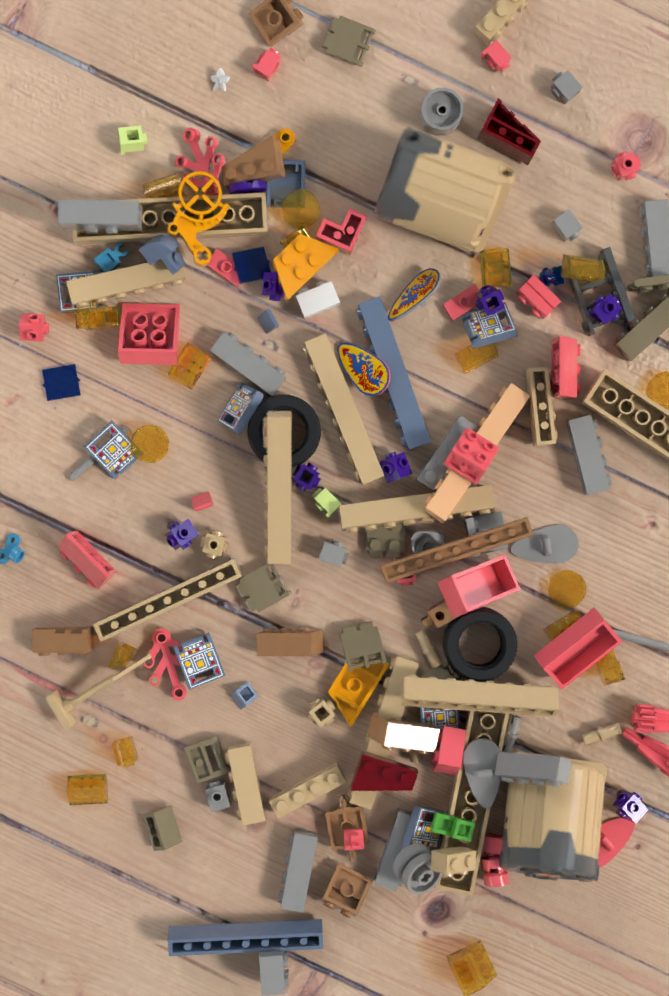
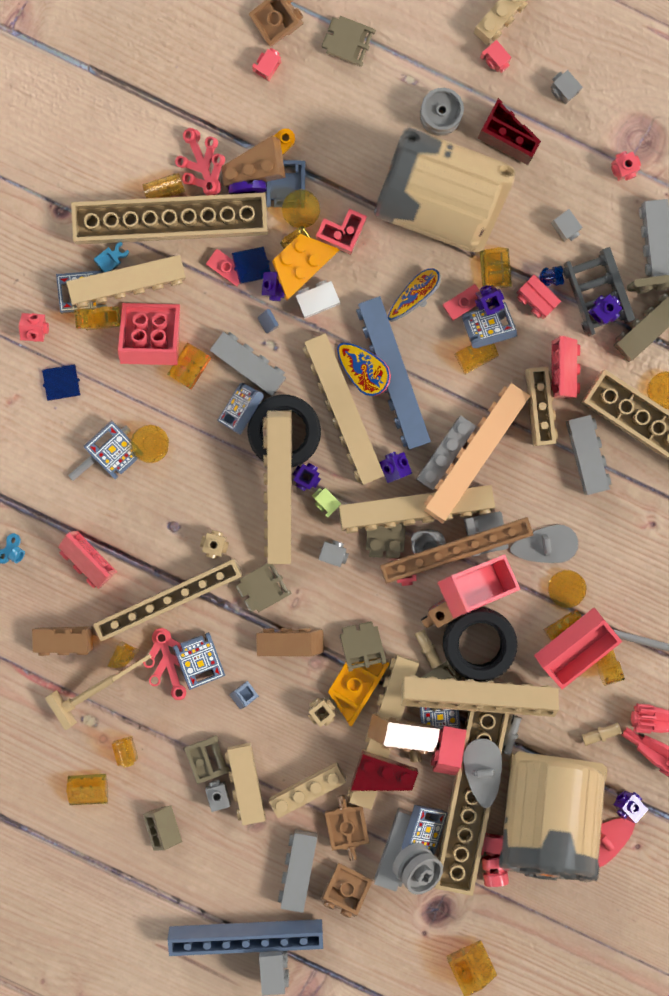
(100, 215): light grey brick -> none
(131, 139): yellowish green brick -> none
(163, 248): sand blue brick -> none
(181, 534): dark purple brick -> none
(189, 227): light orange piece -> none
(202, 501): coral slope -> none
(220, 79): white plant -> none
(353, 839): coral tile -> none
(452, 826): bright green slope -> none
(453, 861): tan brick -> none
(471, 455): coral bracket -> none
(534, 768): light grey brick -> none
(582, 268): clear yellow brick -> none

